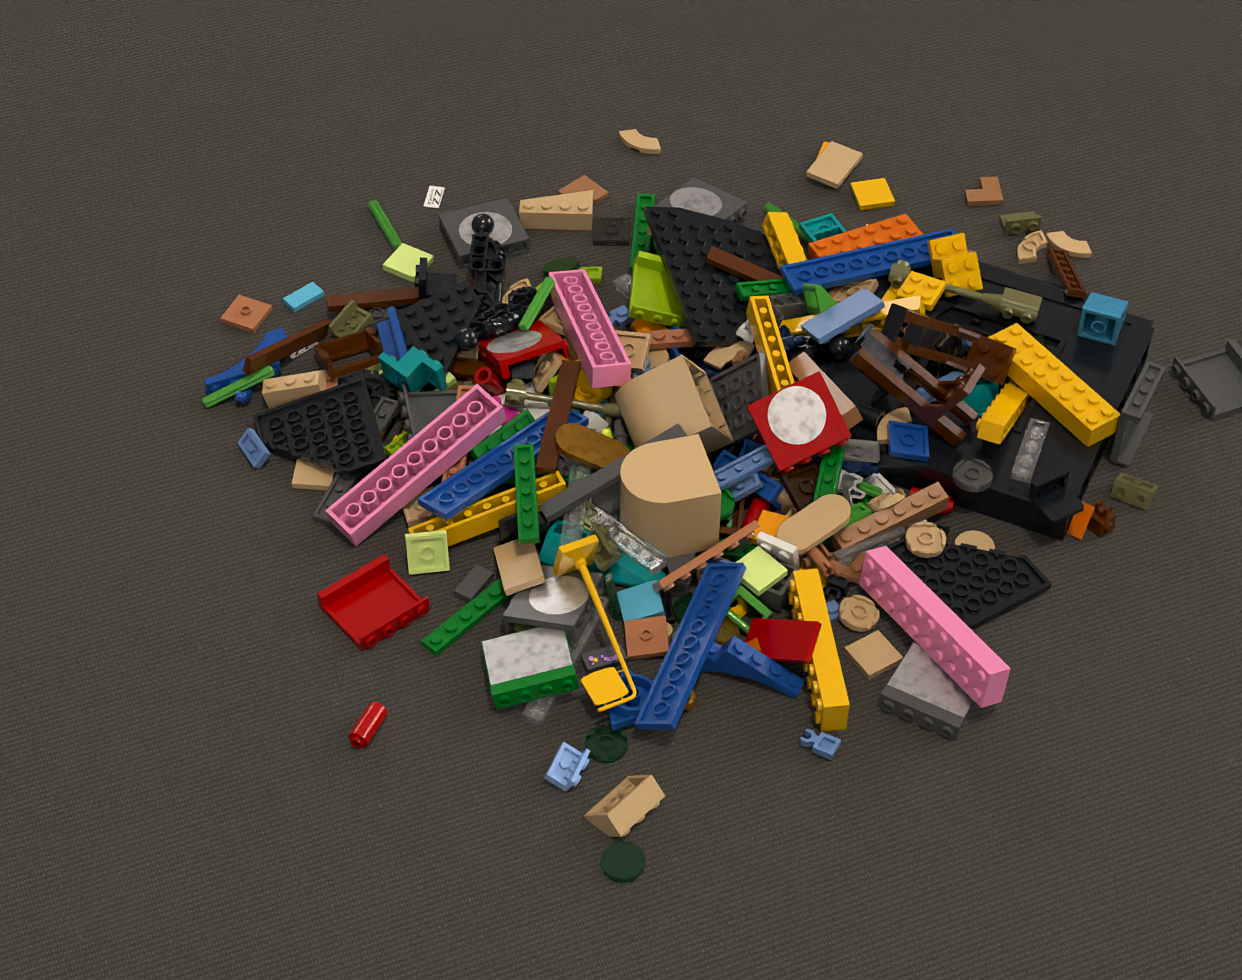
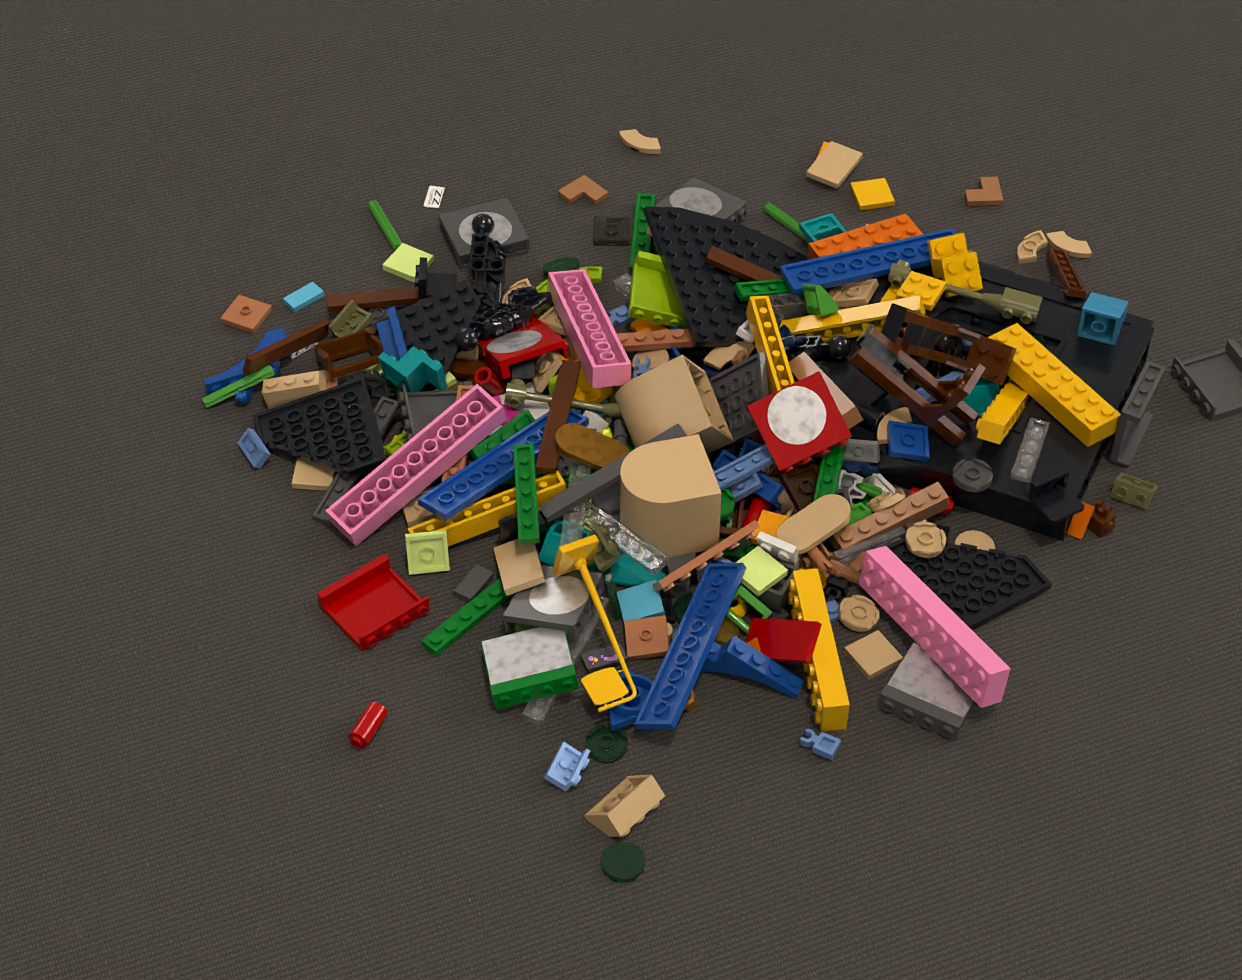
(536, 304): bright green axle -> none
(558, 212): tan wedge -> none
(636, 347): tan tile -> none
(783, 238): yellow hinge -> none
(842, 316): medium blue tile -> none
(1020, 222): olive bracket -> none

